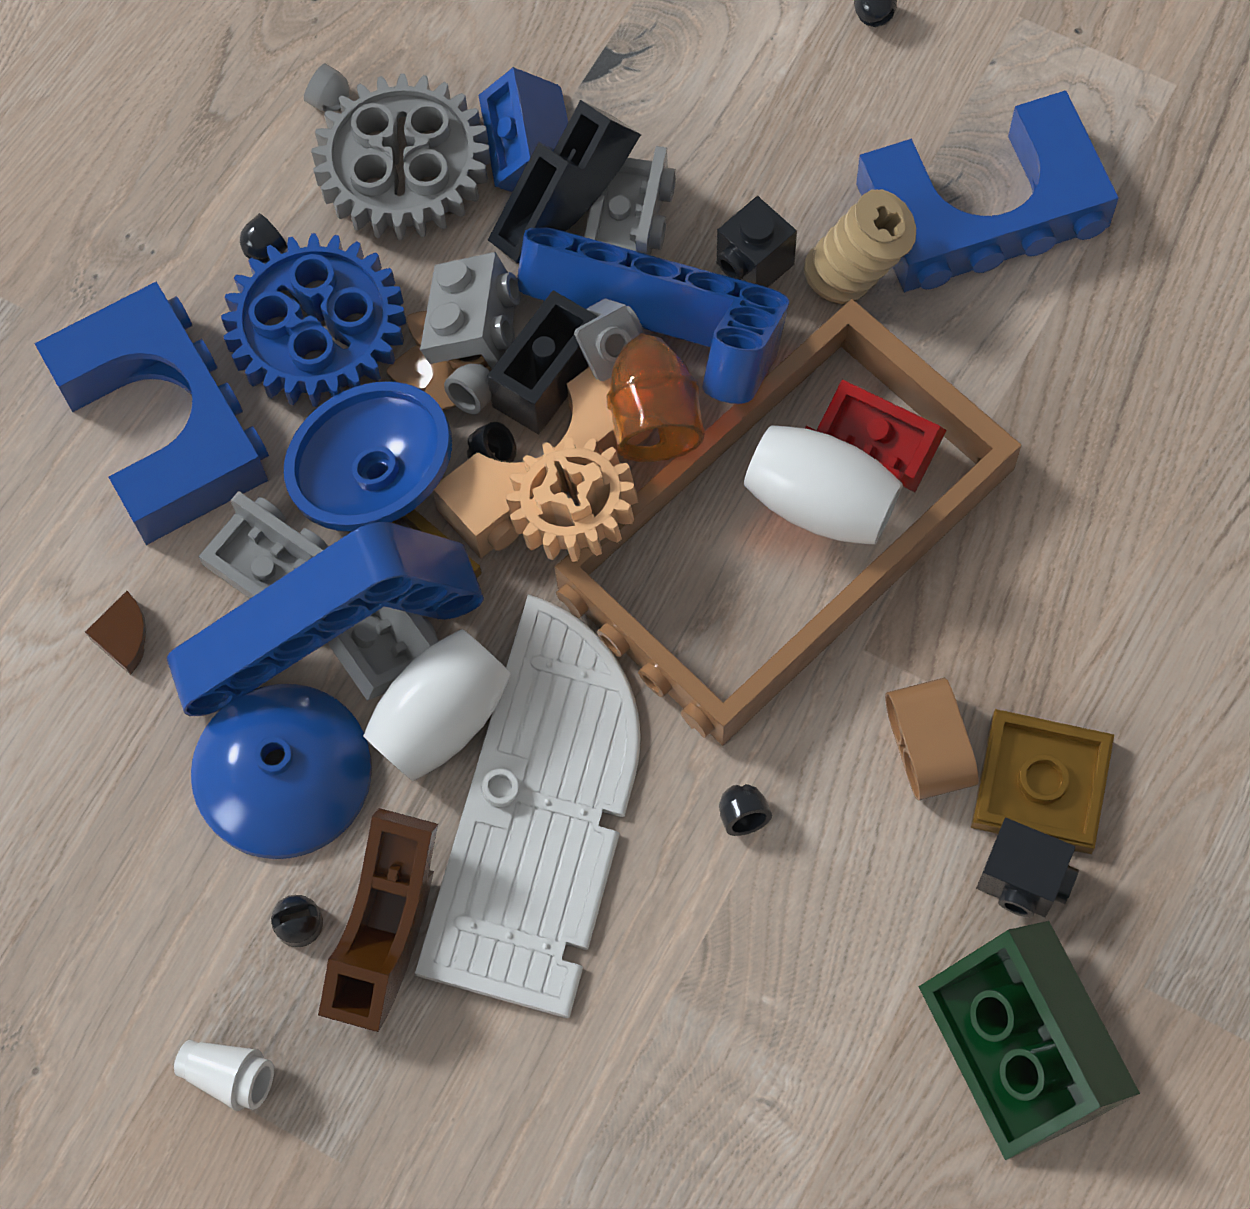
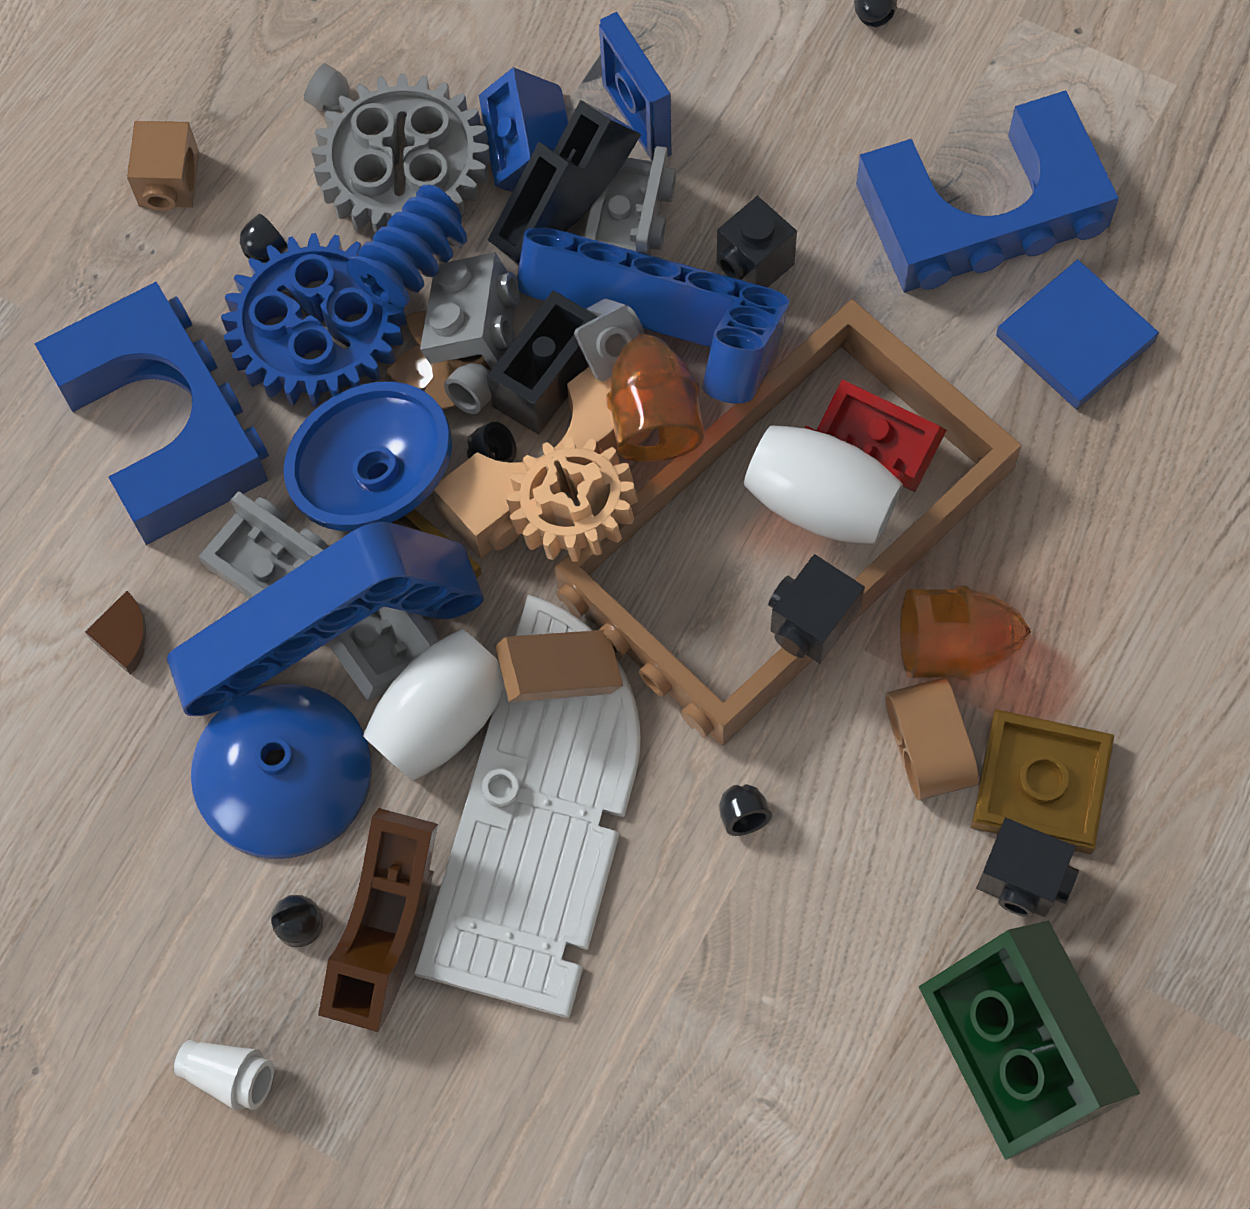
(163, 164): none -> medium nougat brick
(409, 247): none -> blue piece
(558, 665): none -> medium nougat tile
(634, 85): none -> blue tile
(814, 609): none -> black brick
(861, 247): tan piece -> none
(957, 632): none -> clear orange helmet
(1077, 334): none -> blue tile

